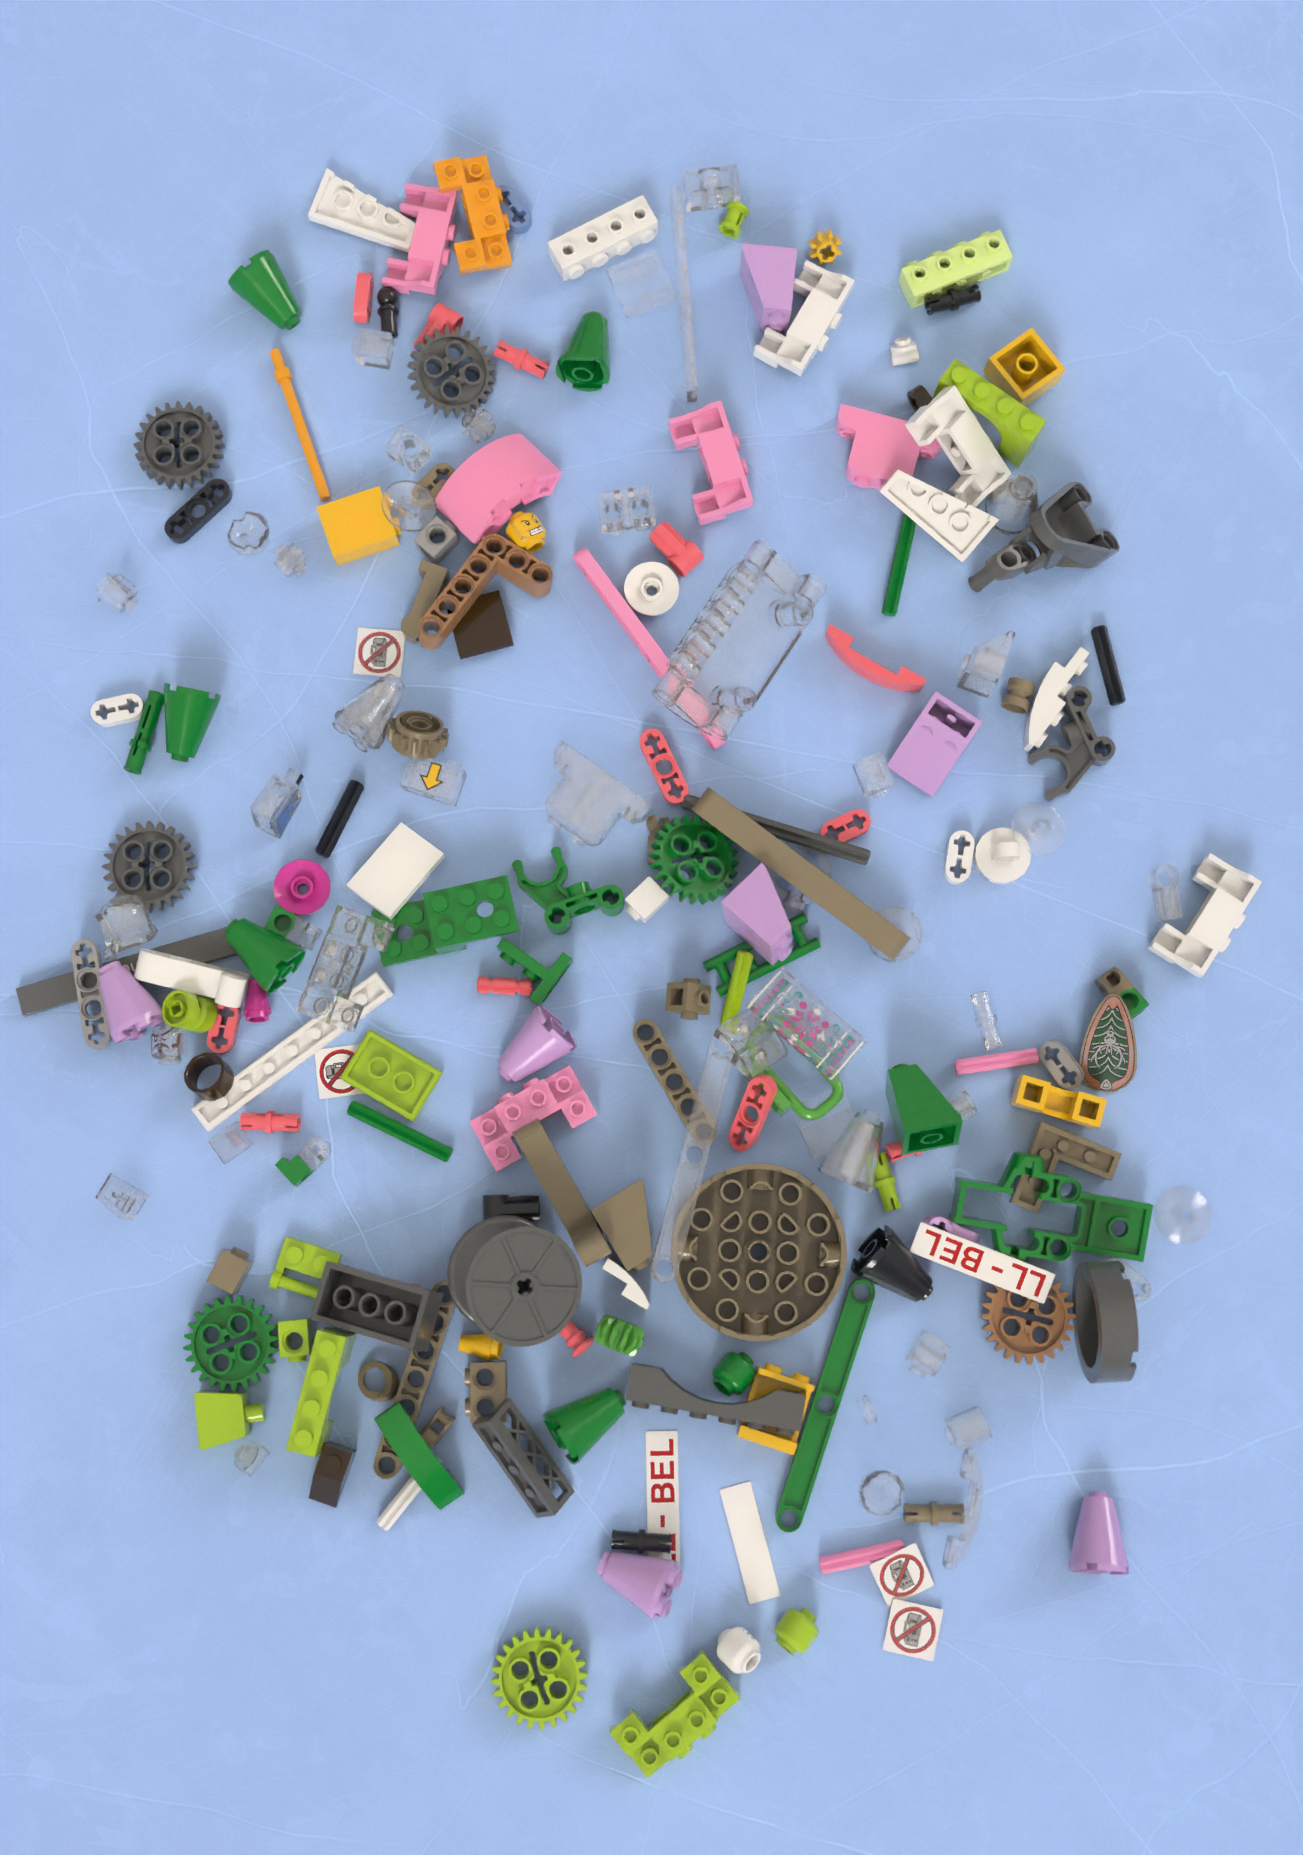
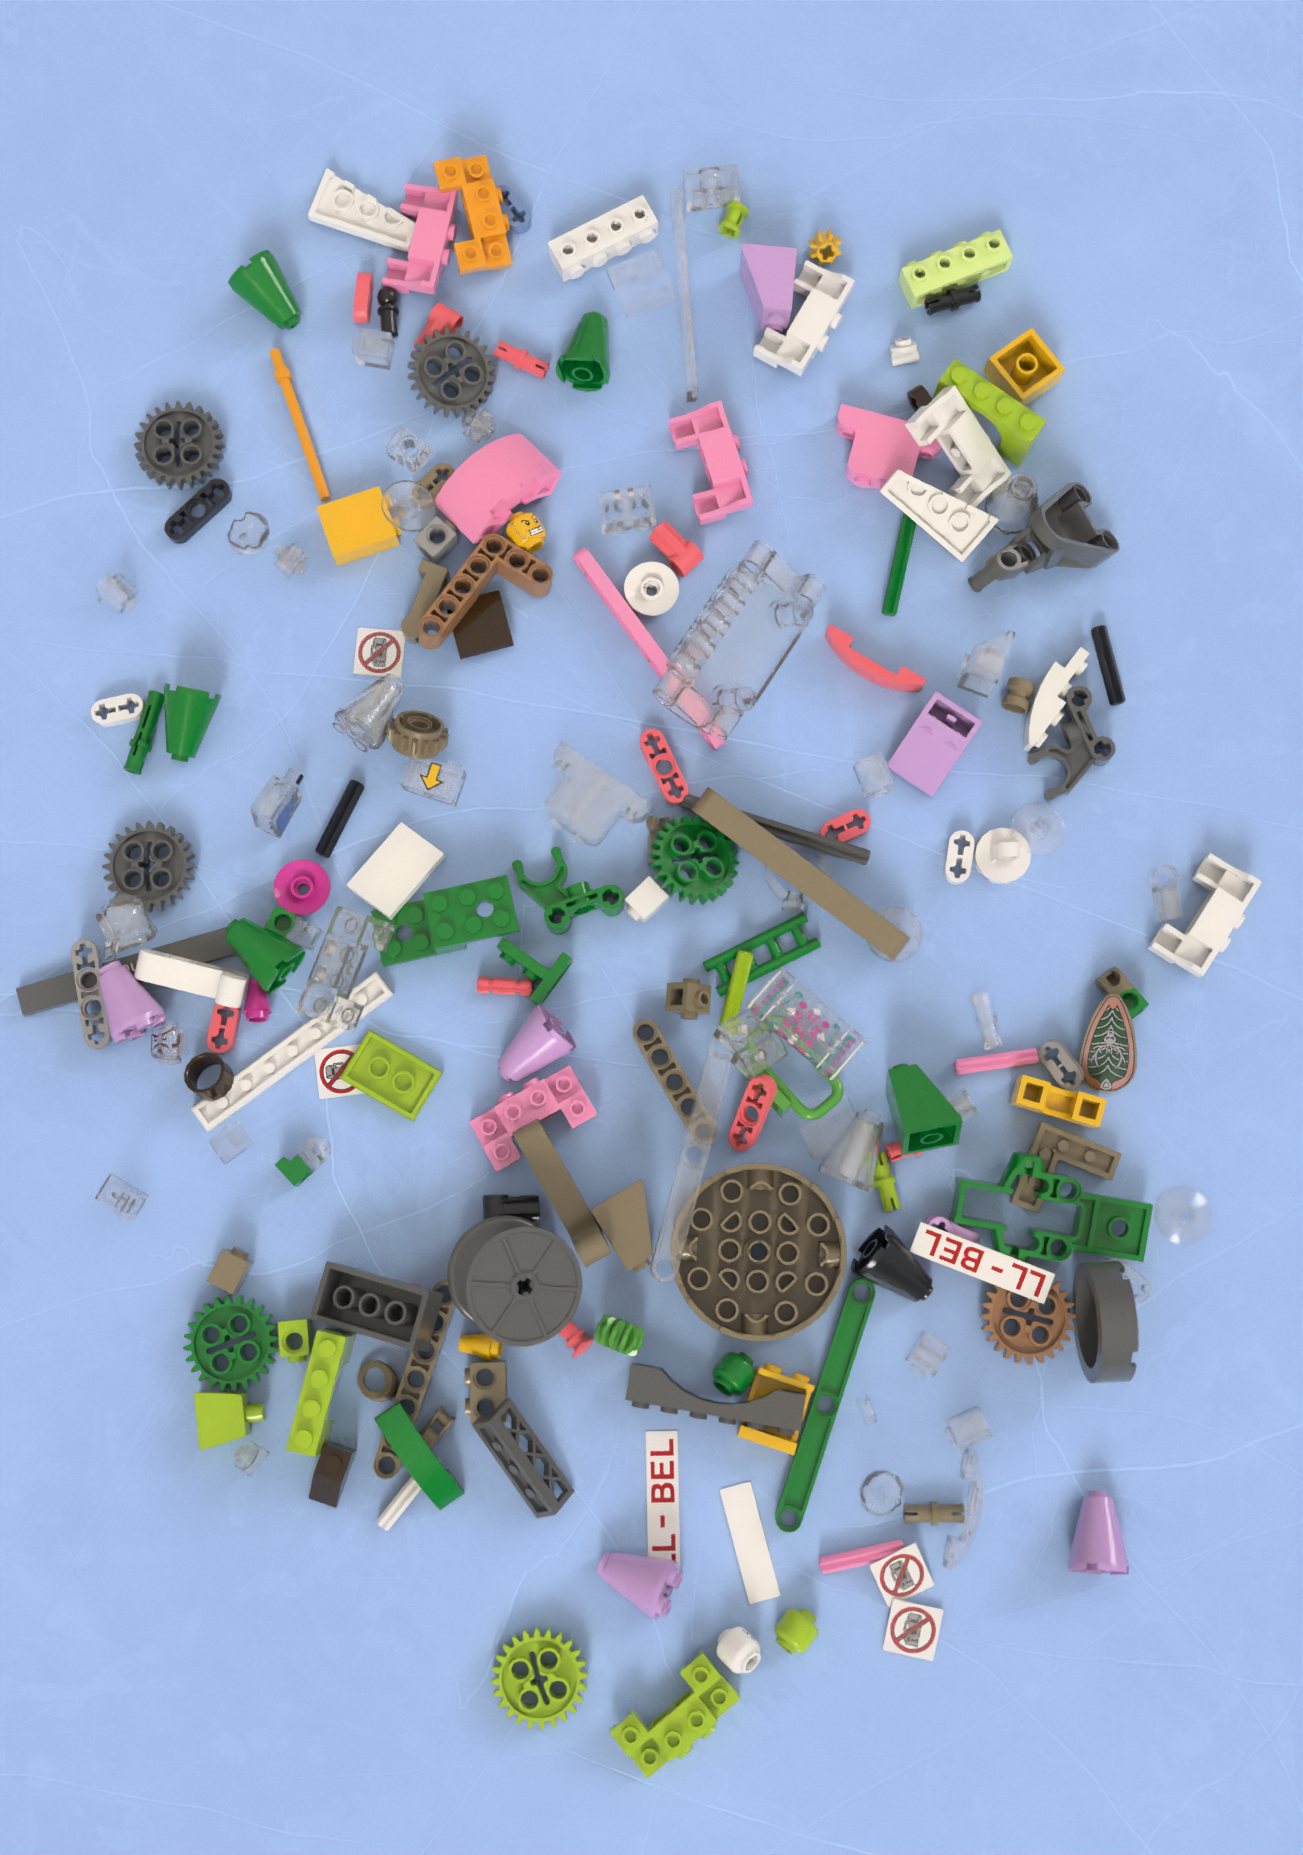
(189, 1011): lime wheel -> none
(270, 1122): coral pin -> none
(304, 1259): lime plate -> none
(399, 1131): green axle -> none
(584, 1421): green cone -> none
(632, 1289): white slope -> none
(641, 1541): black pin -> none
(758, 916): lavender slope -> none

